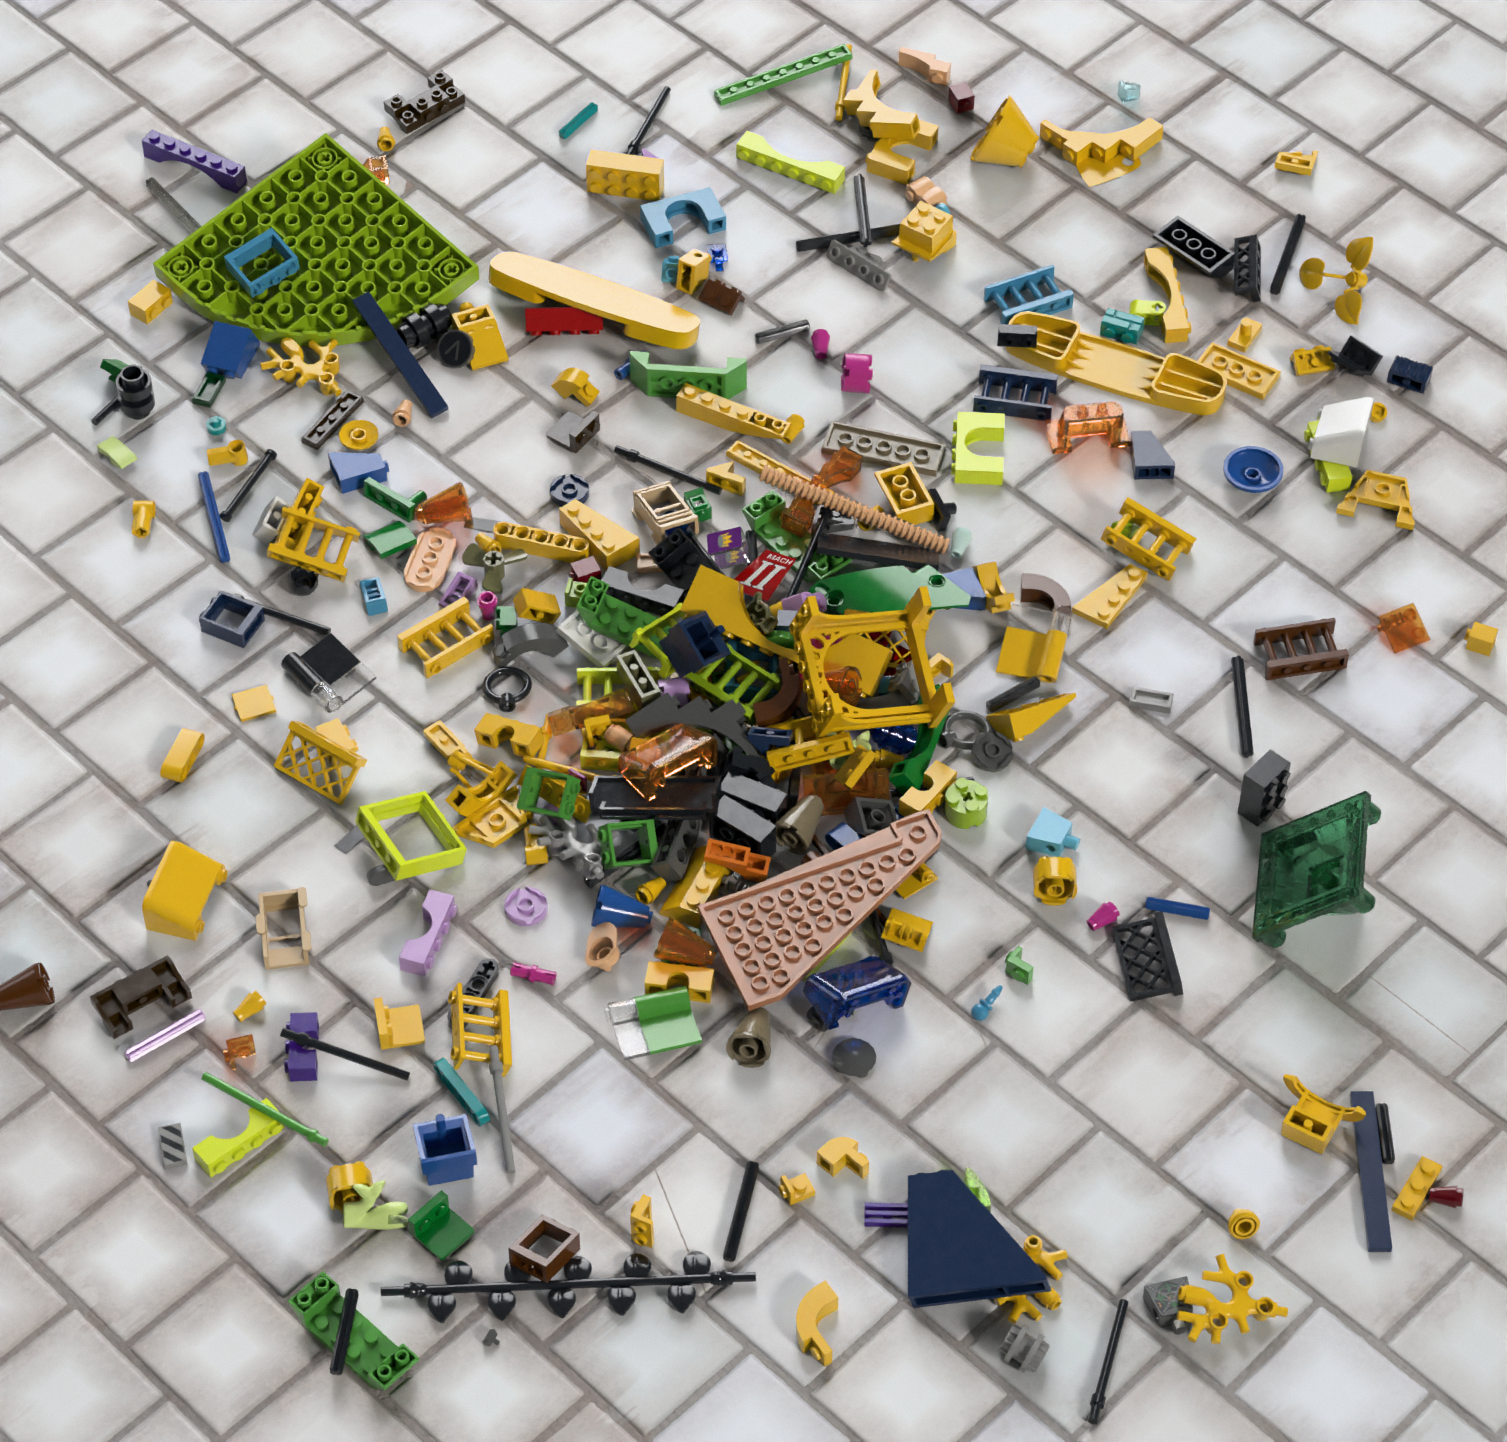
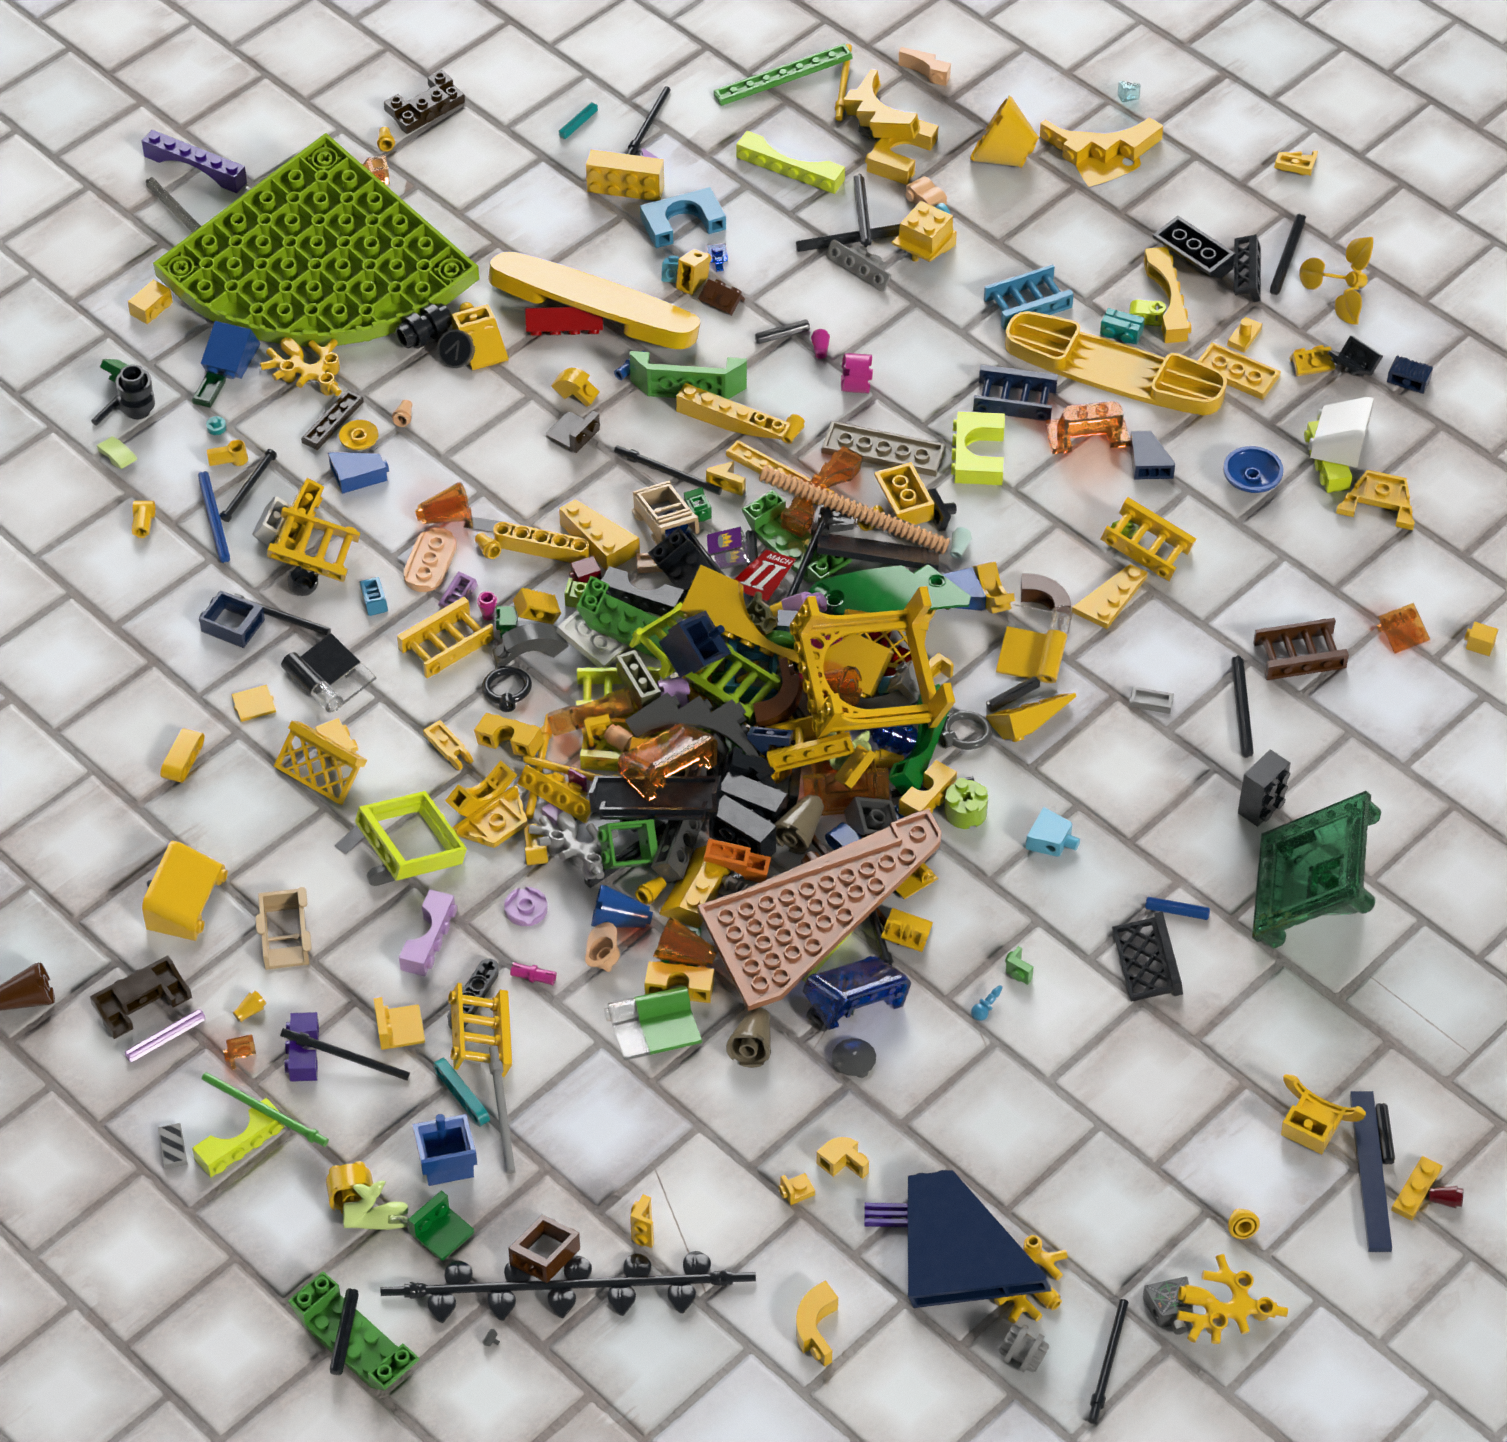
(253, 249): dark azure window -> none
(390, 539): slope -> none
(393, 501): green piece -> none
(400, 355): dark blue tile -> none
(460, 761): yellow plant -> none
(493, 564): olive piece -> none
(531, 789): bright green window -> none
(568, 488): tile -> none
(740, 1211): black axle -> none
(961, 97): dark red brick -> none
(977, 1187): clear neon green slope -> none
(992, 751): dark grey tile -> none
(1017, 335): black bracket -> none
(1055, 880): yellow brick -> none
(1103, 916): dark pink cone -> none
(1378, 412): yellow tile -> none

